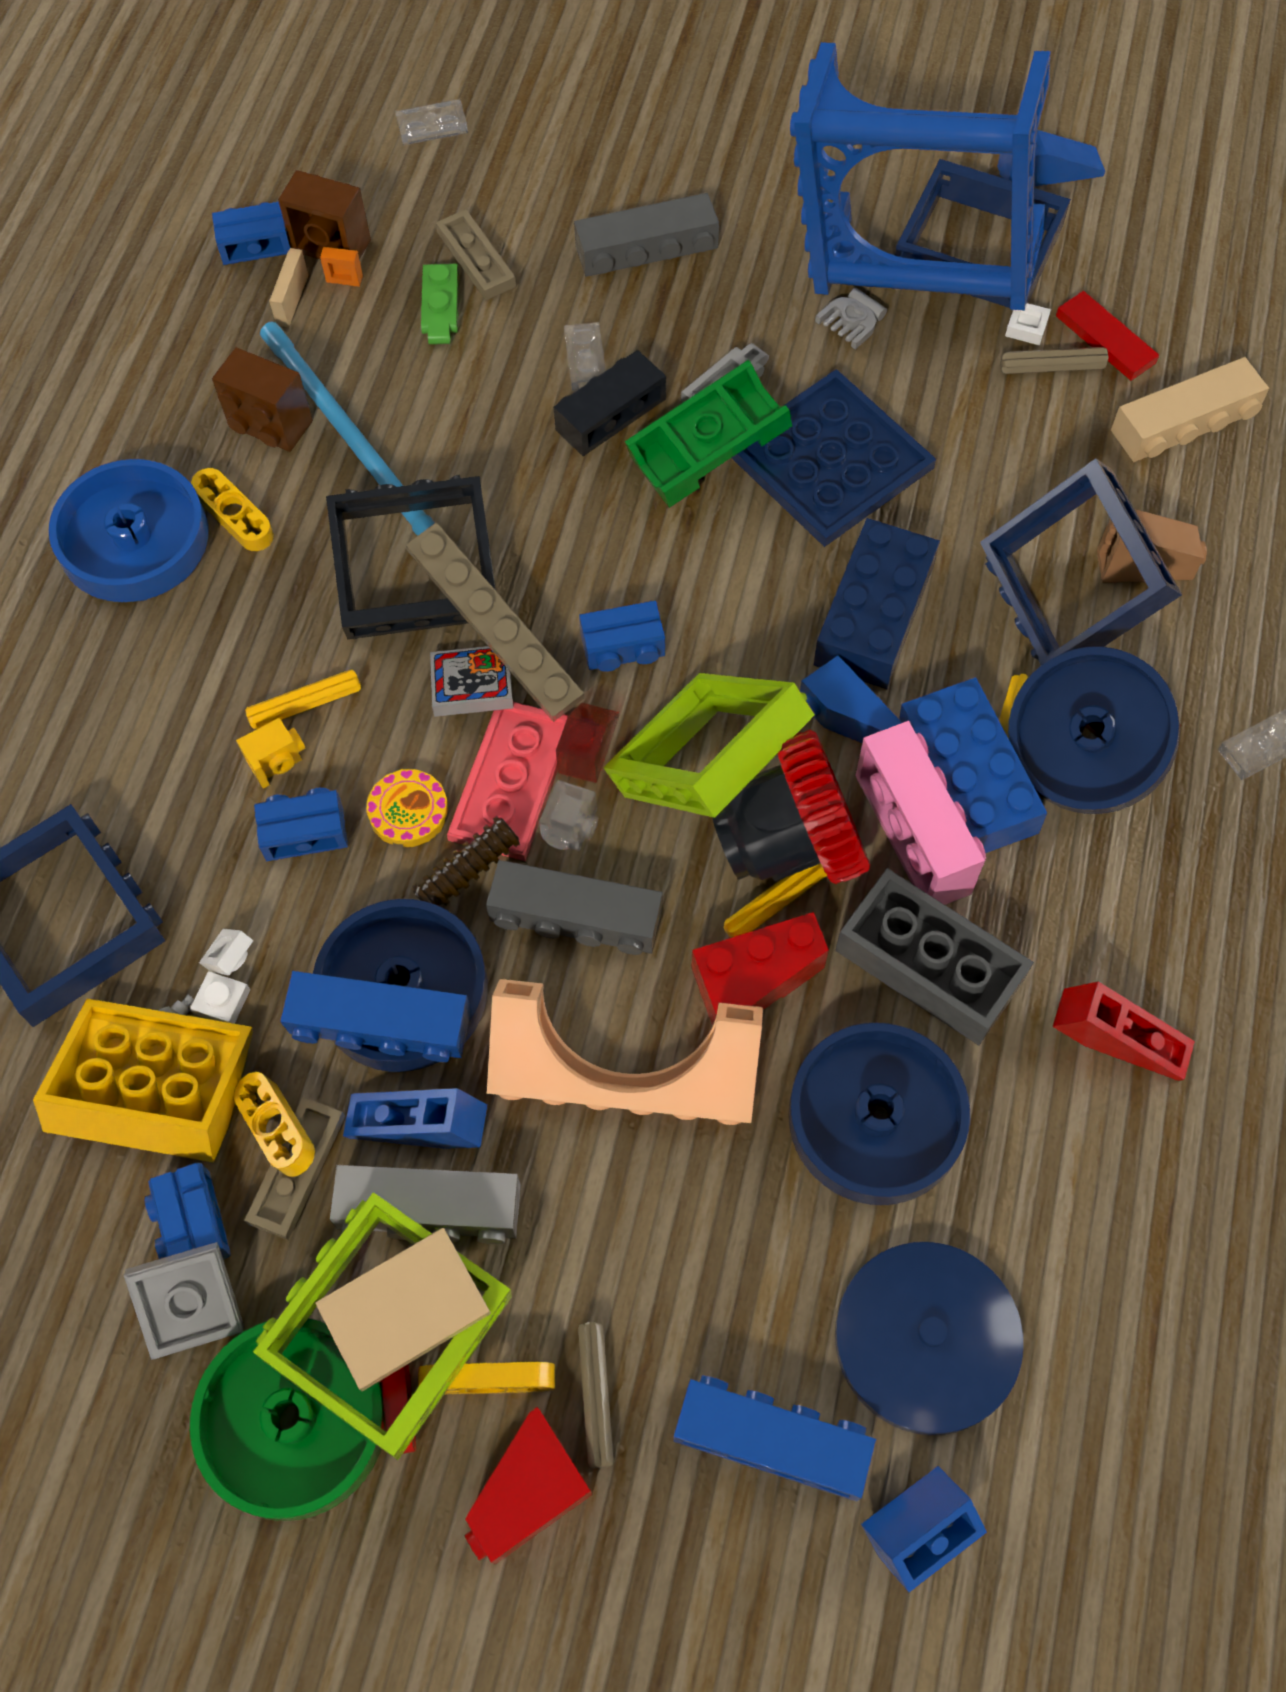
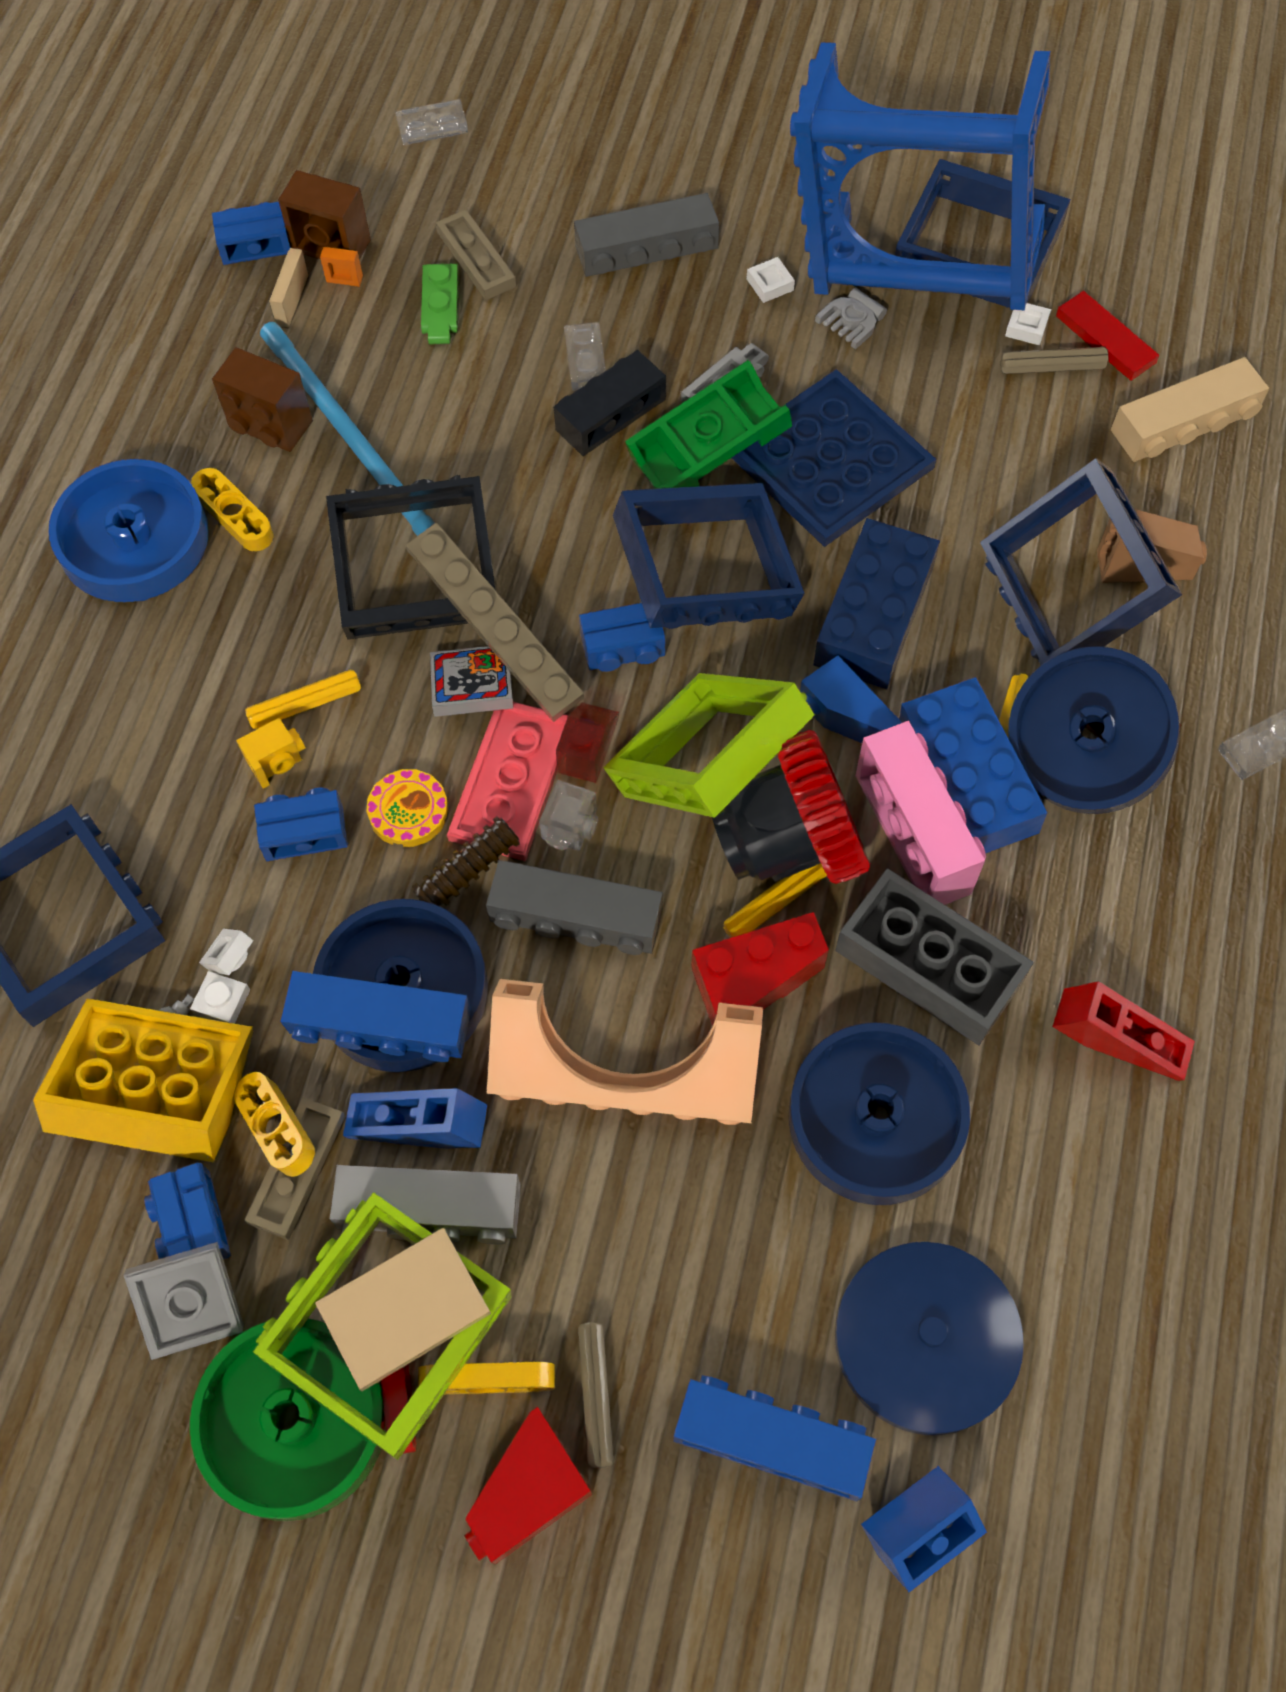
(708, 504): none -> dark blue window
(770, 279): none -> white plate
(1058, 160): blue slope -> none

